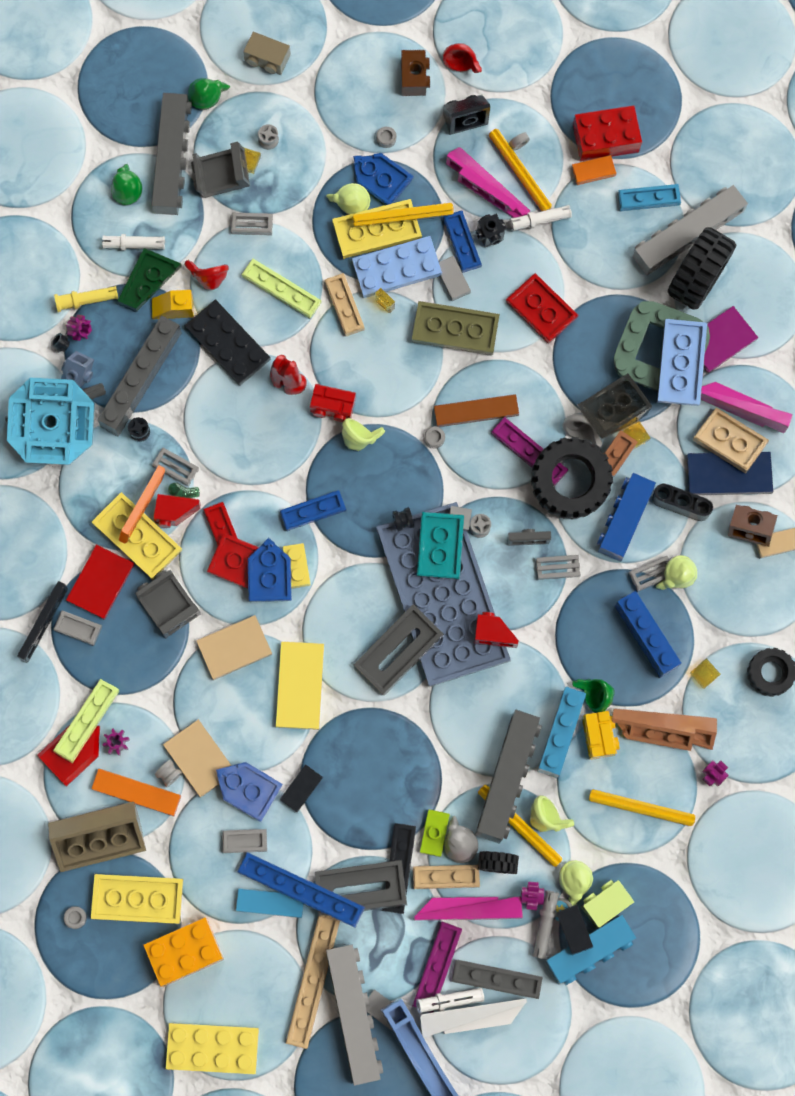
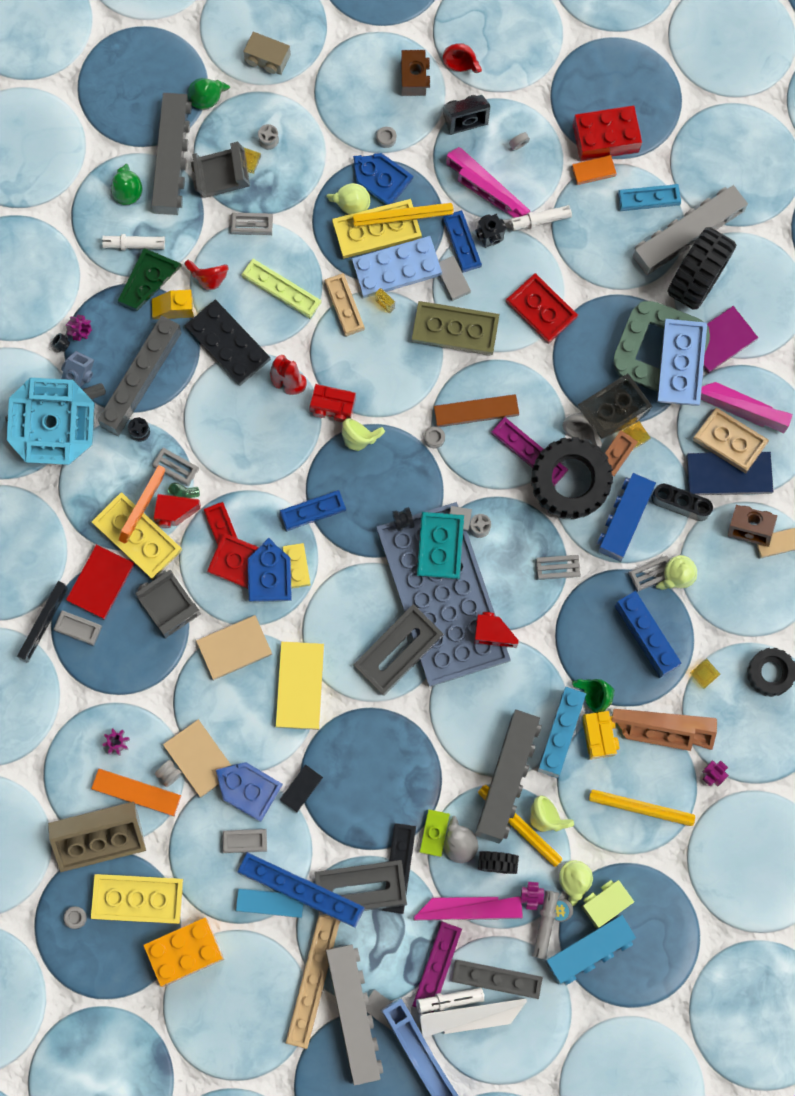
(65, 769): red tile -> none
(76, 299): light yellow pin -> none
(86, 721): yellowish green tile -> none
(212, 1048): light yellow plate -> none
(446, 877): tan tile -> none
(520, 170): yellow axle -> none
(529, 537): dark grey plate -> none
(574, 930): black tile -> none

